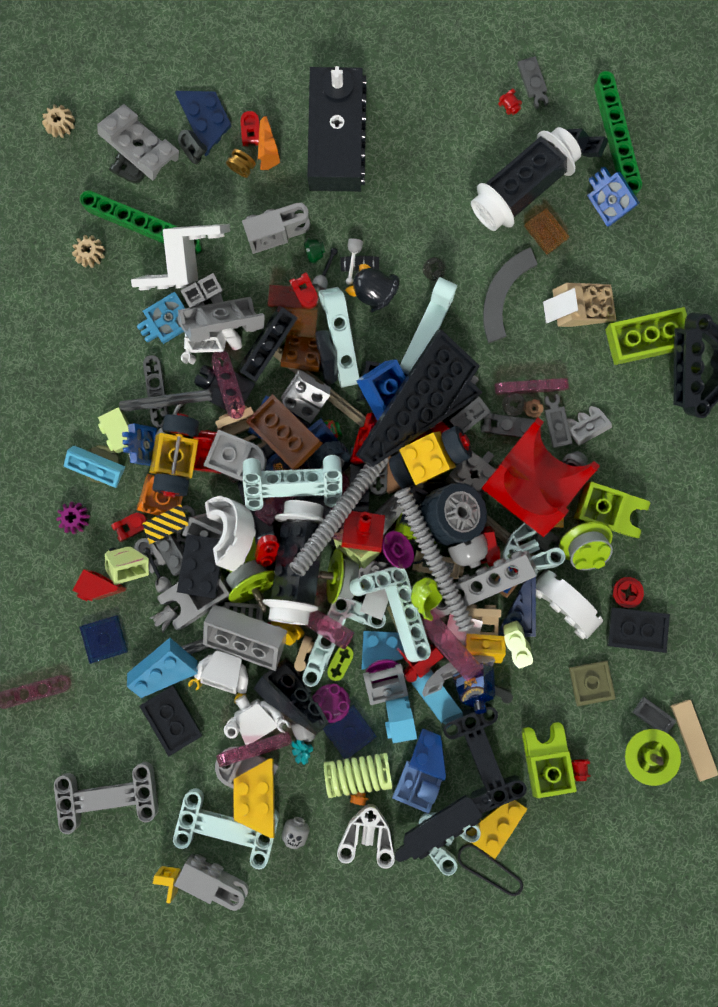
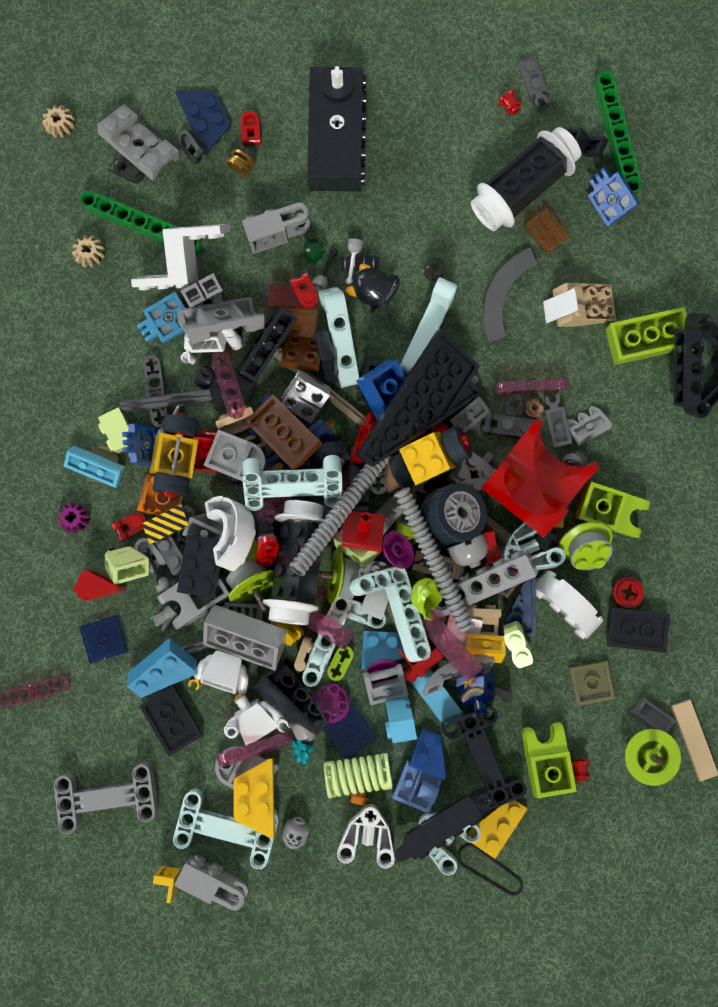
(267, 147): orange slope -> none

